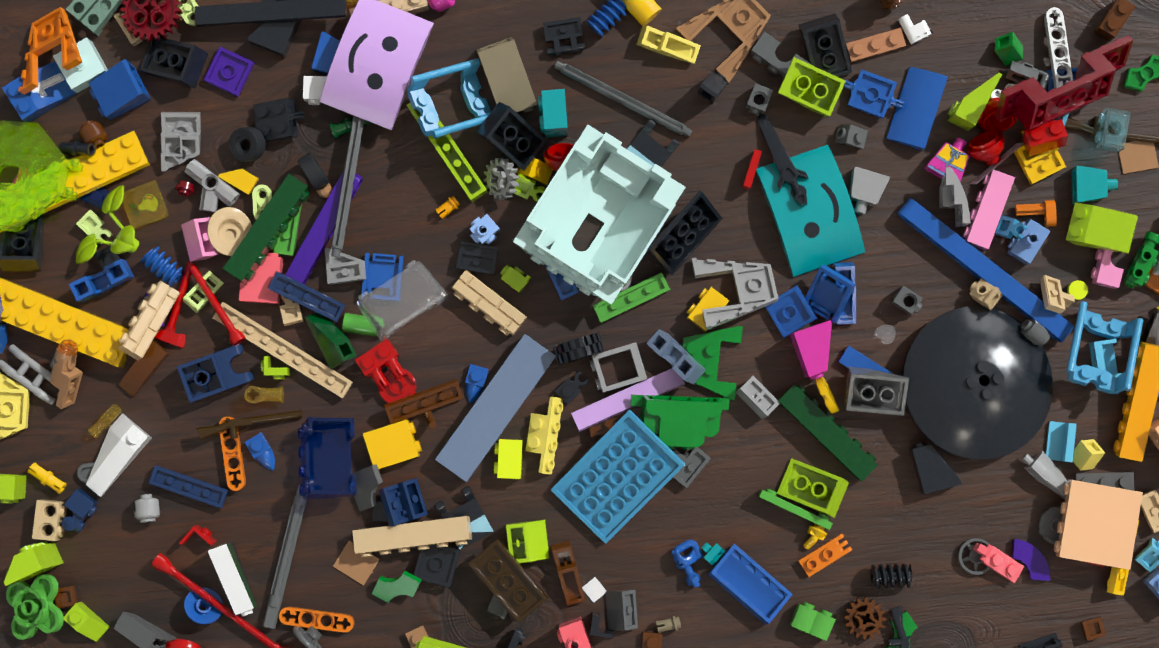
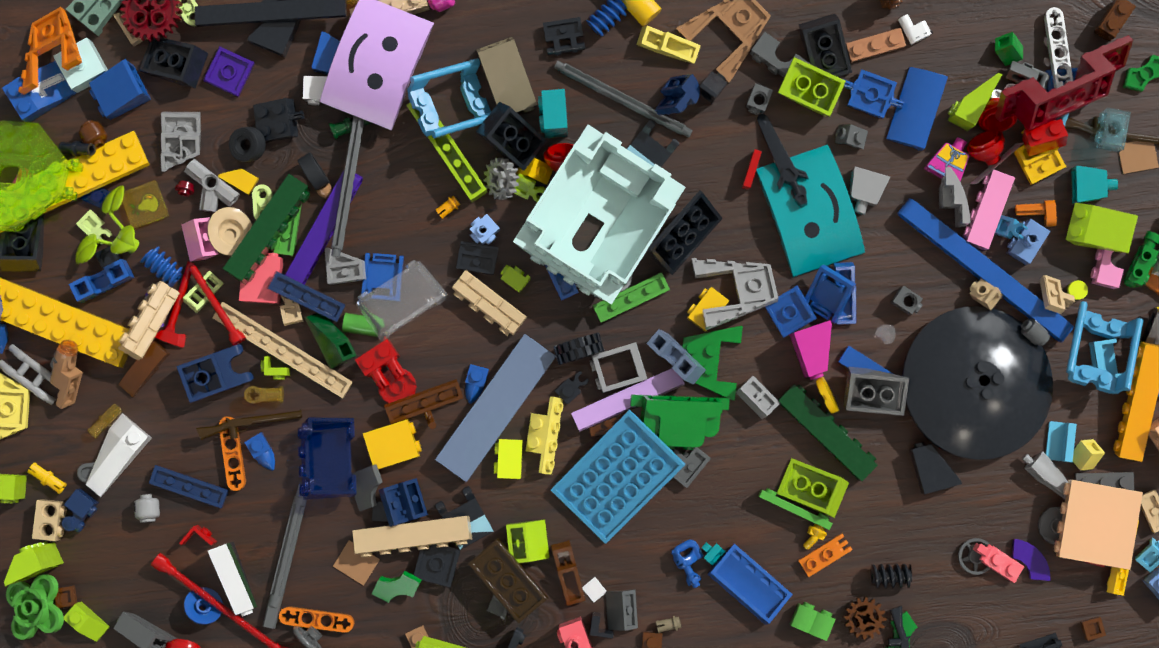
(678, 93): none -> dark blue brick

